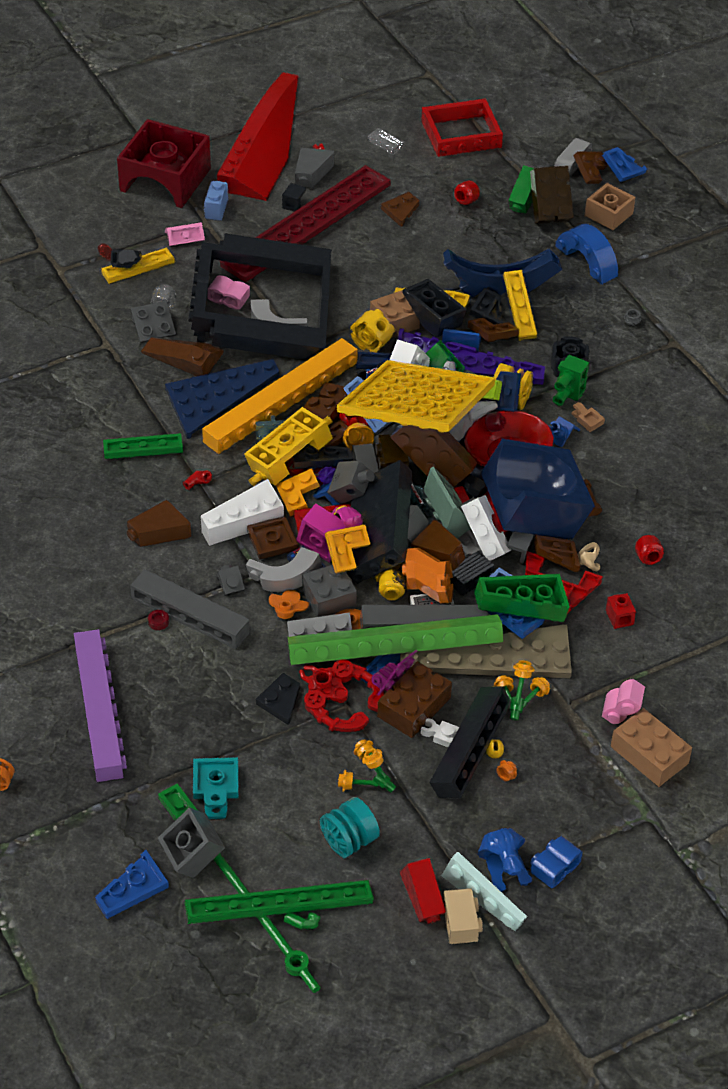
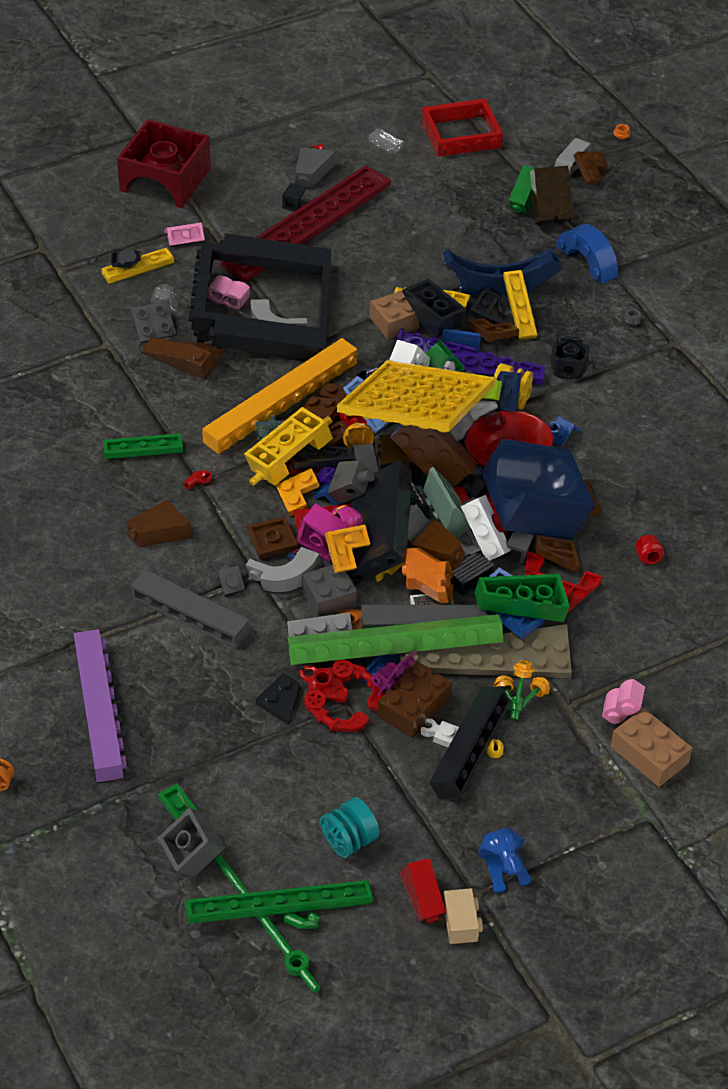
(105, 250): clear red arm -> none
(132, 887): blue wing -> none
(158, 620): dark red tile -> none
(207, 396): dark blue wing -> none
(215, 792): teal plate -> none
(216, 200): medium blue brick -> none
(245, 509): white wedge -> none
(263, 143): red wedge -> none
(288, 603): orange plate -> none
(370, 360): dark blue tile -> none
(372, 331): yellow brick -> none
(373, 759): light orange plant -> none
(392, 584): yellow head -> none
(400, 207): reddish brown wing -> none
(466, 192): red head -> none
(466, 876): light aqua wing -> none
(506, 770): orange plate -> none
(556, 861): blue brick -> none
(571, 379): green brick -> none
(587, 418): medium nougat plate -> none
(588, 558): tan piece -> none
(609, 206): medium nougat brick -> none
(620, 610): red brick -> none
(622, 131): none -> orange plate
(623, 164): blue wing -> none

